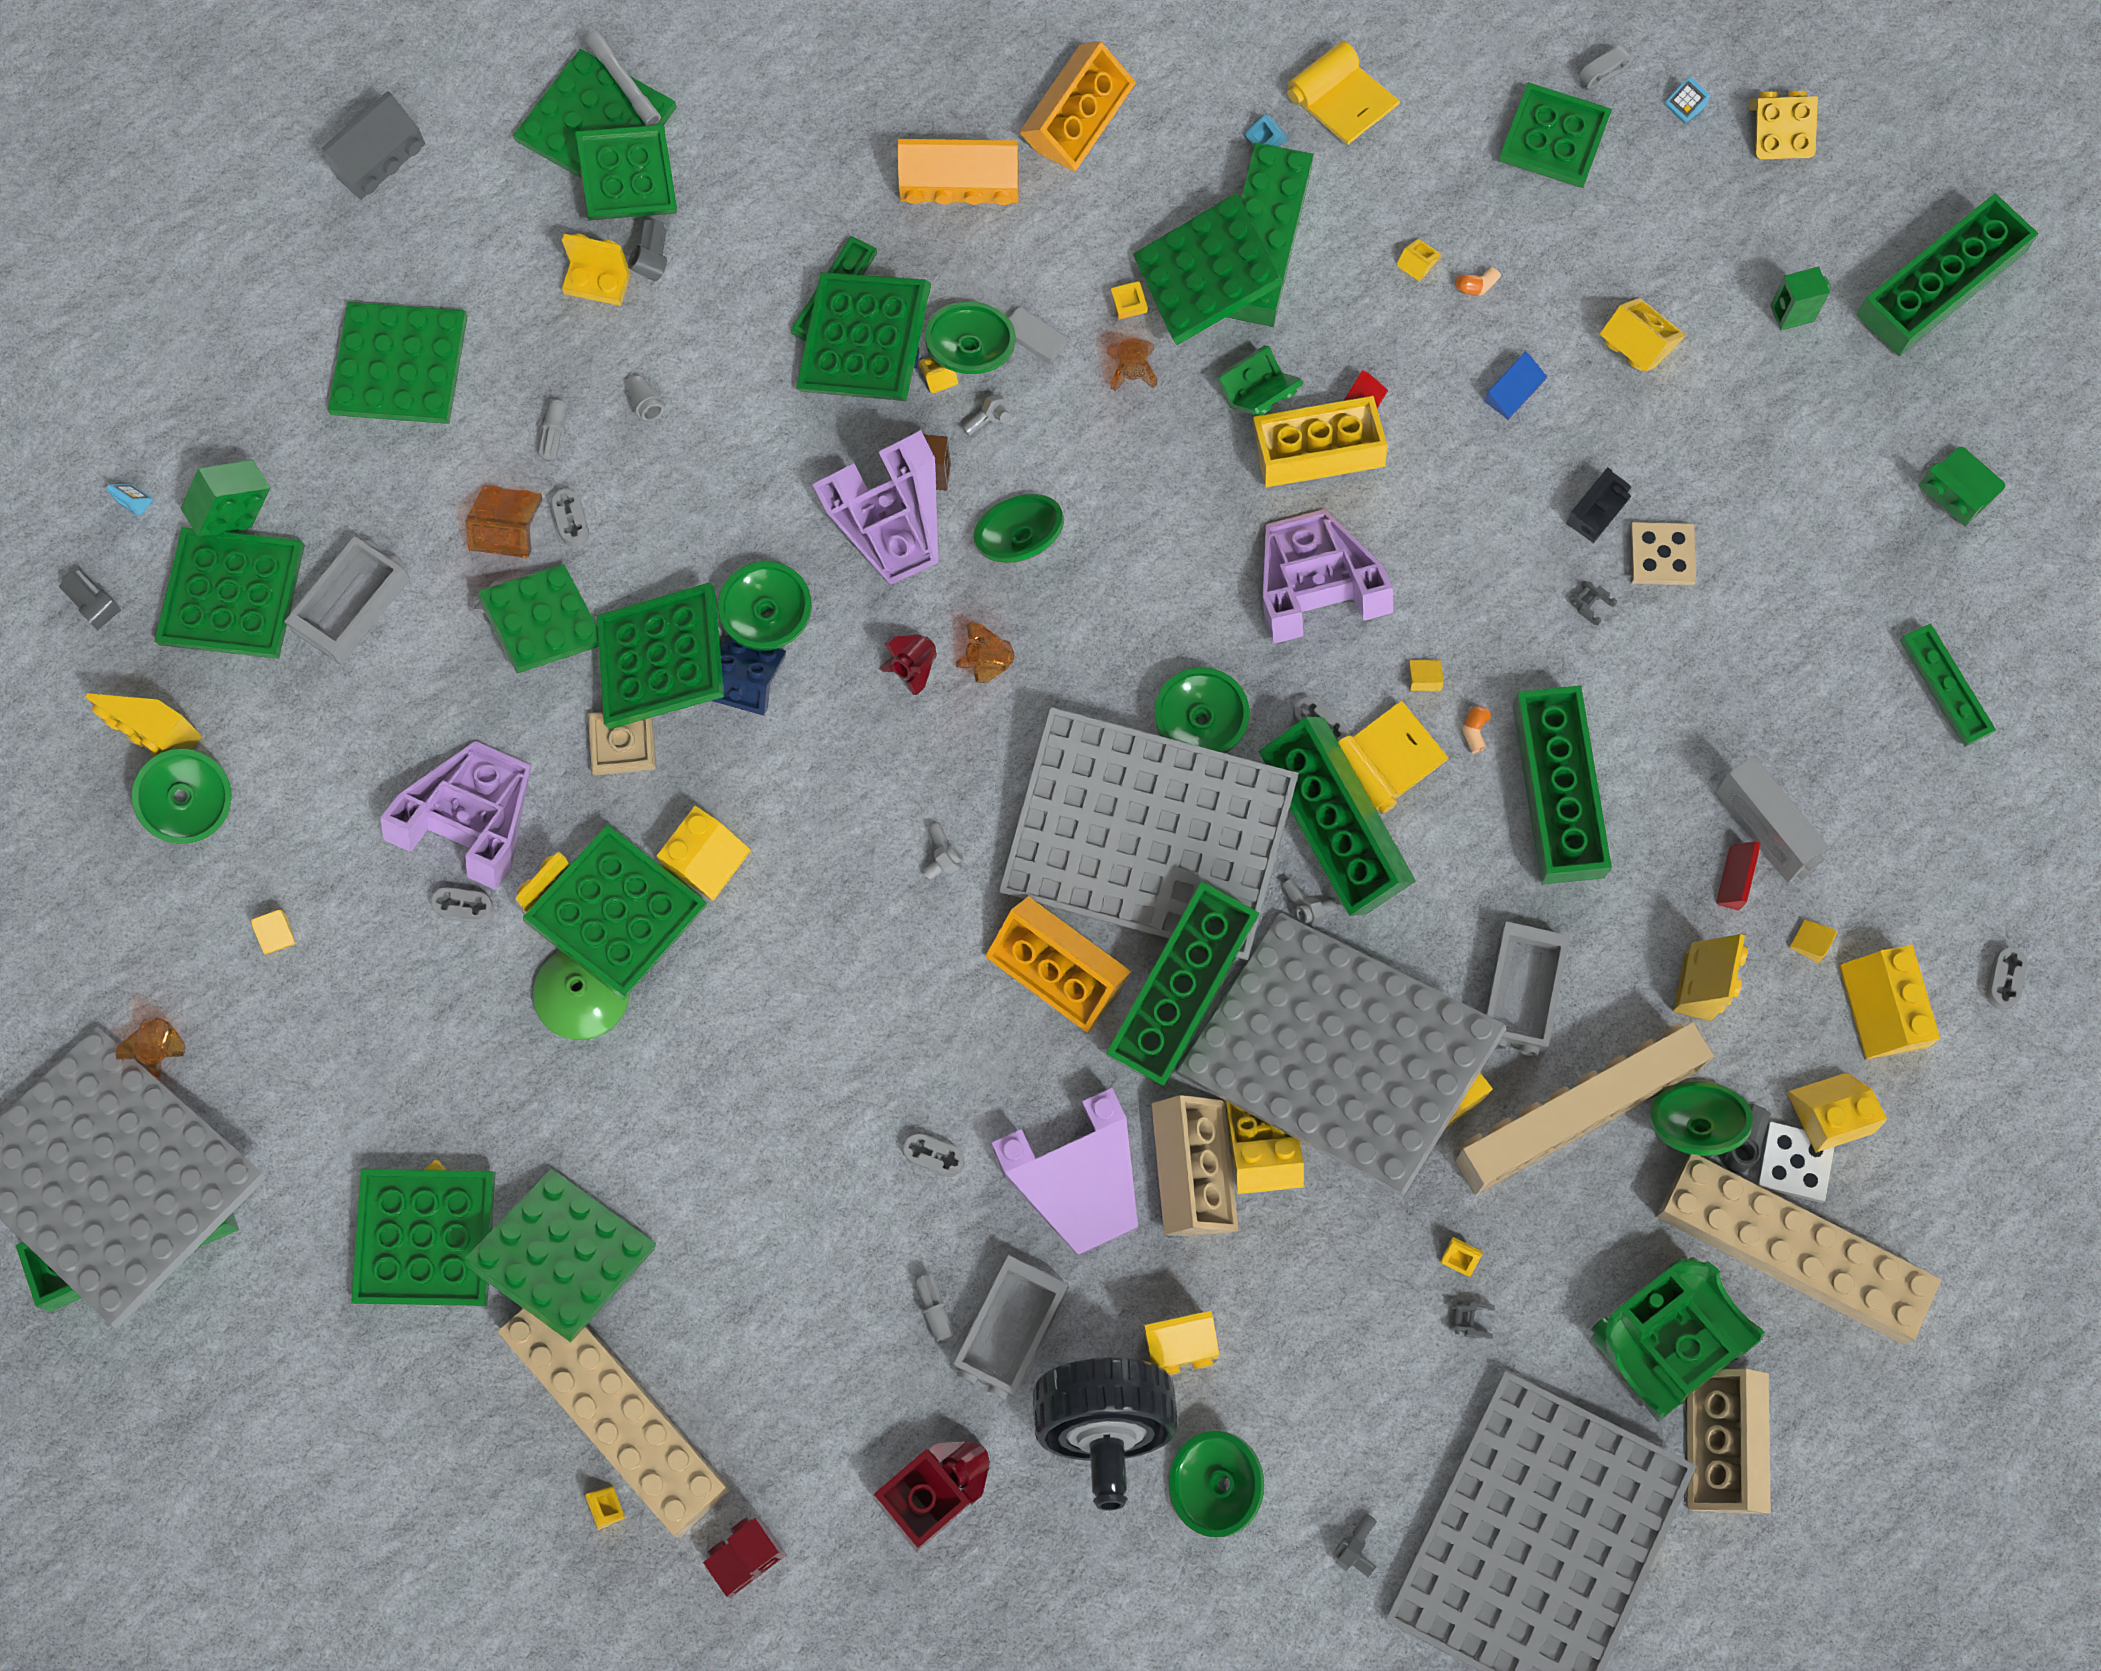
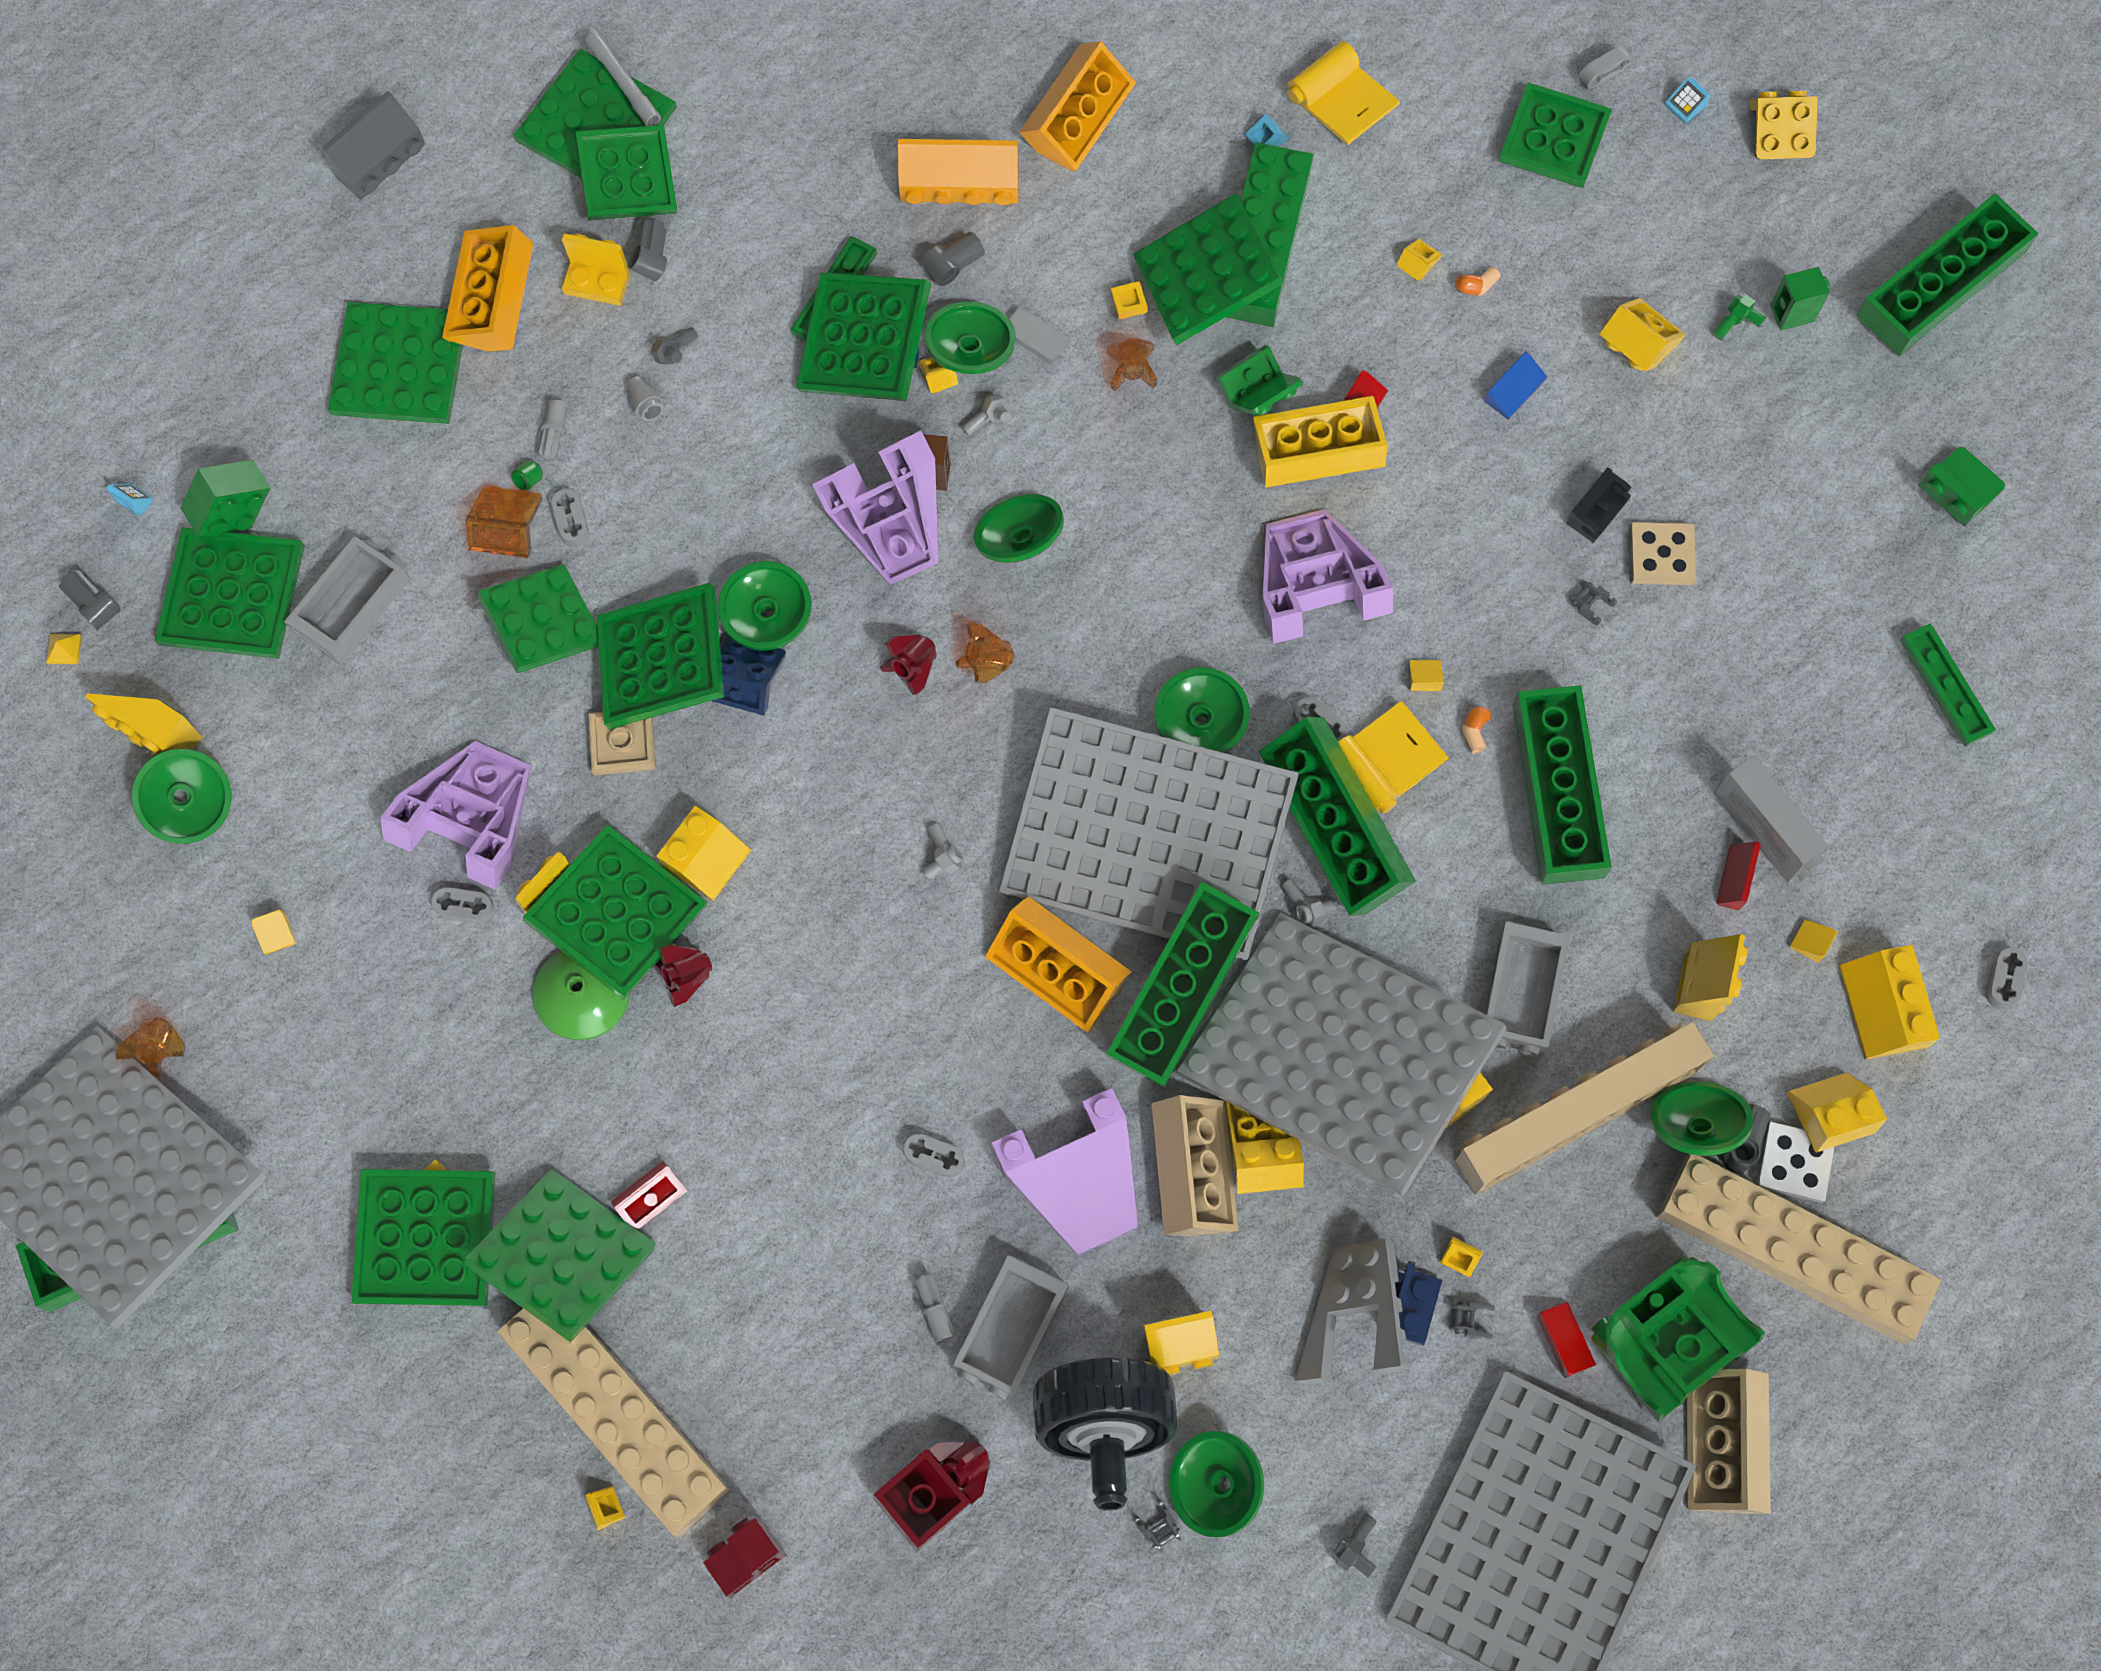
(64, 649): none -> yellow slope
(488, 288): none -> light orange slope
(530, 471): none -> green piece
(648, 1196): none -> slope
(667, 350): none -> dark grey piece
(683, 971): none -> dark red brick
(946, 262): none -> dark grey piece
(1149, 1533): none -> dark grey piece
(1356, 1281): none -> light grey wing
(1418, 1300): none -> dark blue bracket
(1566, 1339): none -> red slope
(1740, 309): none -> green piece

